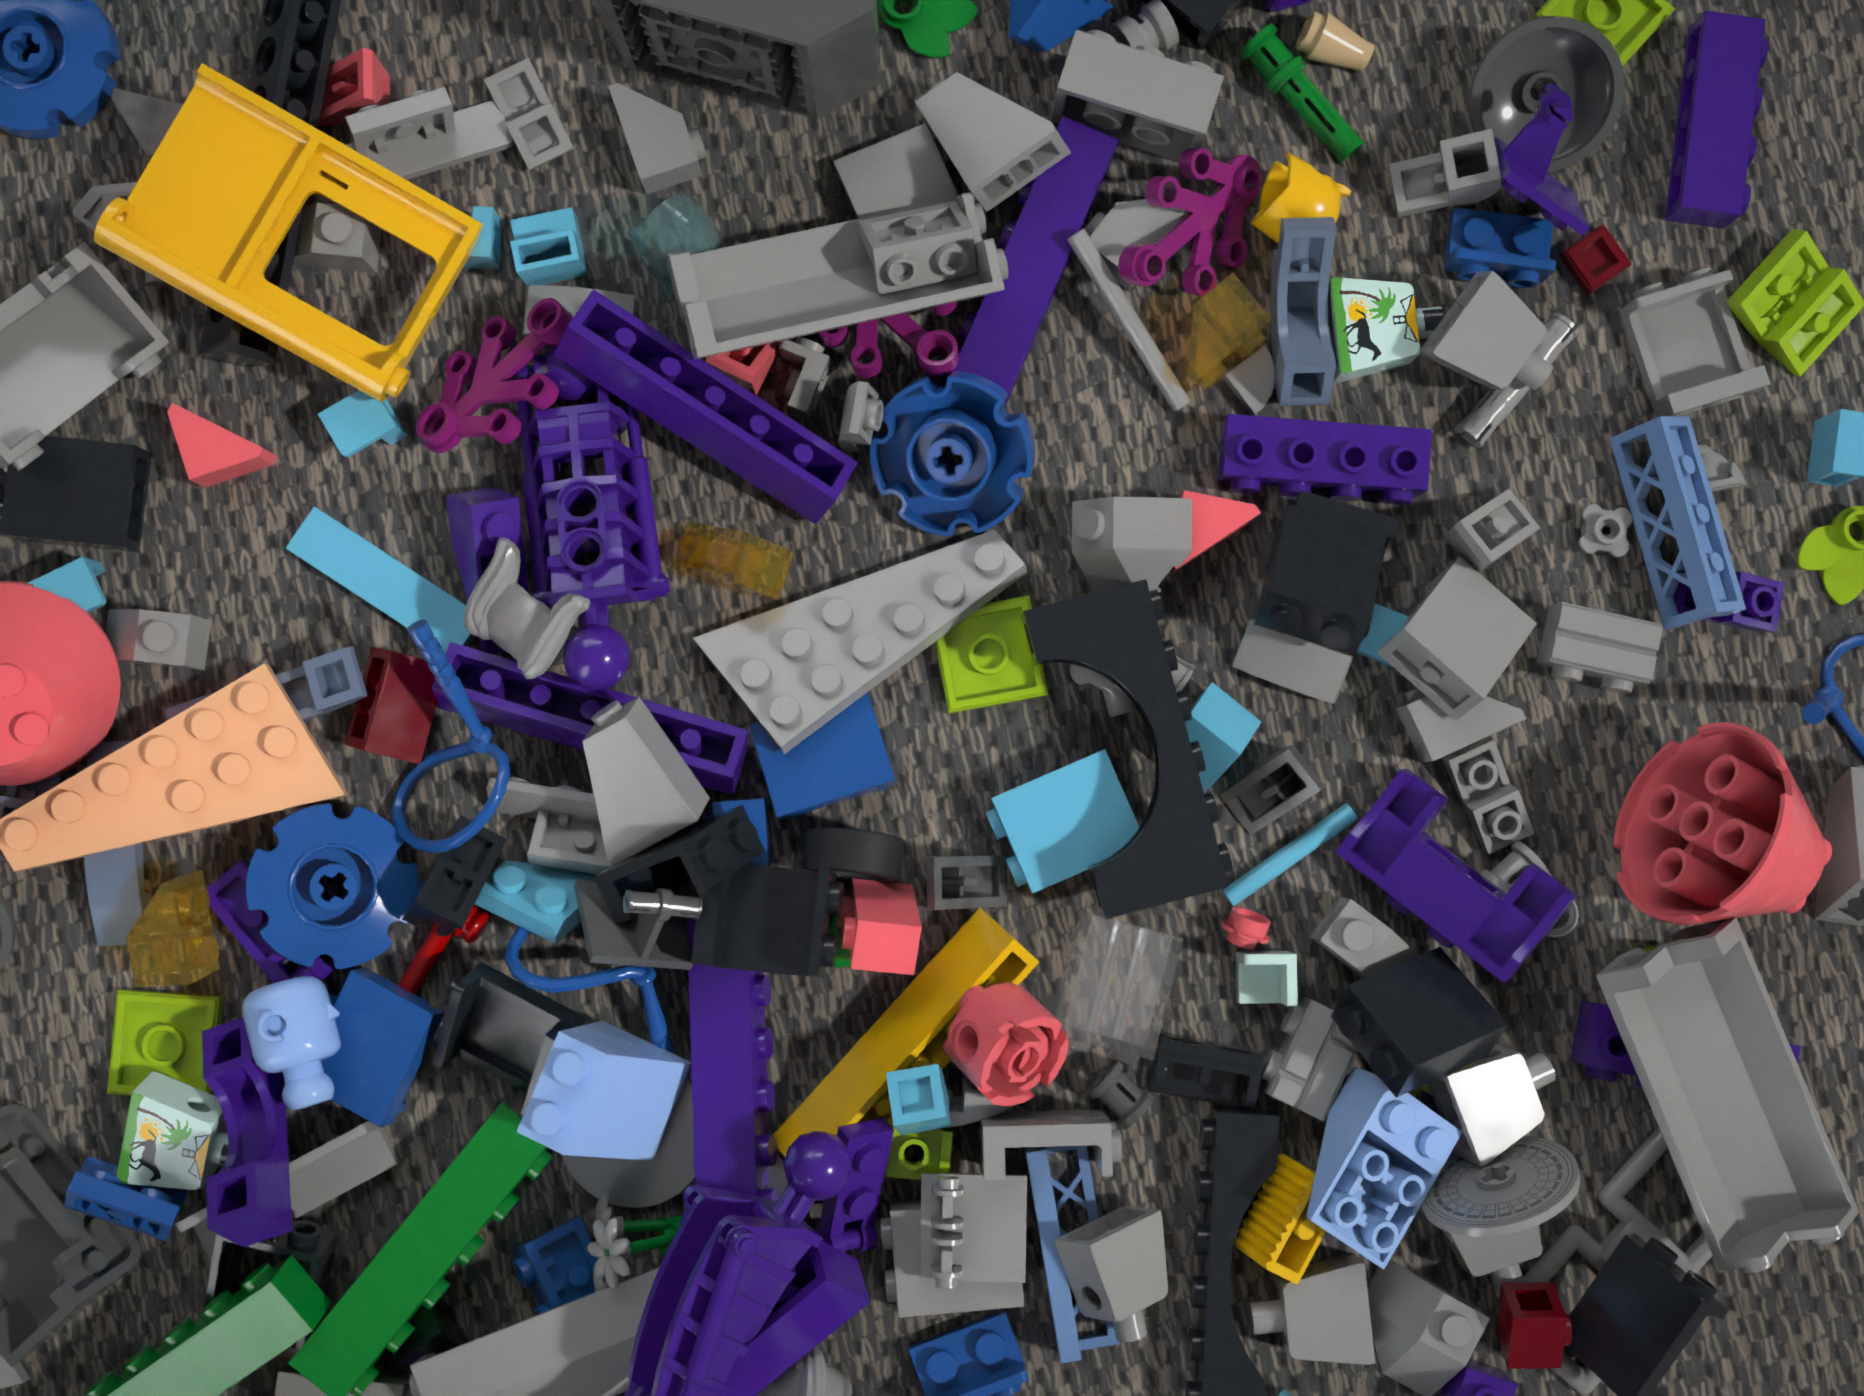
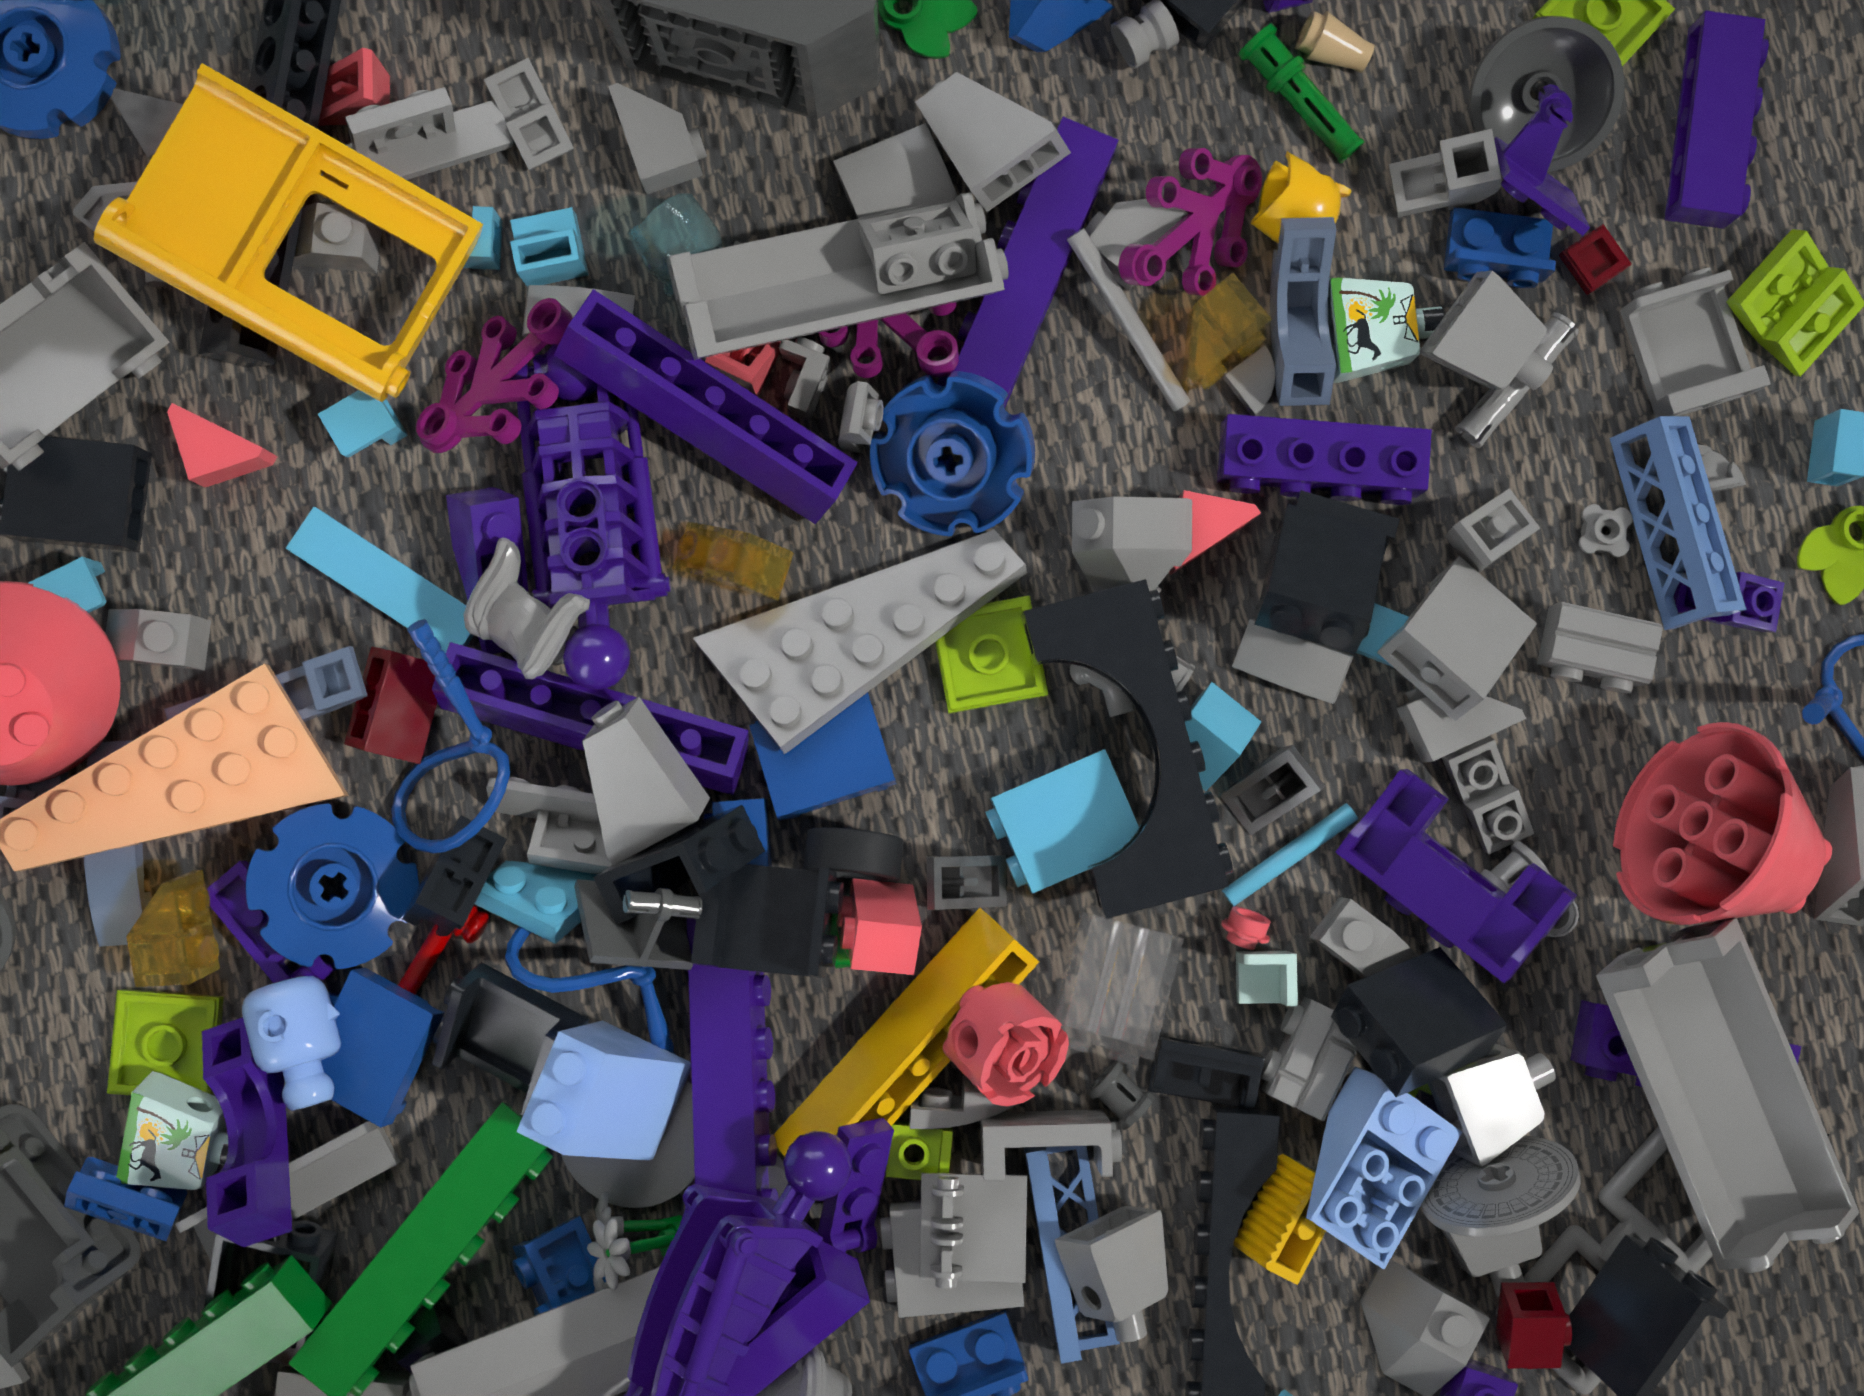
(918, 1099): medium azure panel -> none
(1136, 94): light grey brick -> none
(1322, 1315): light grey torso -> none

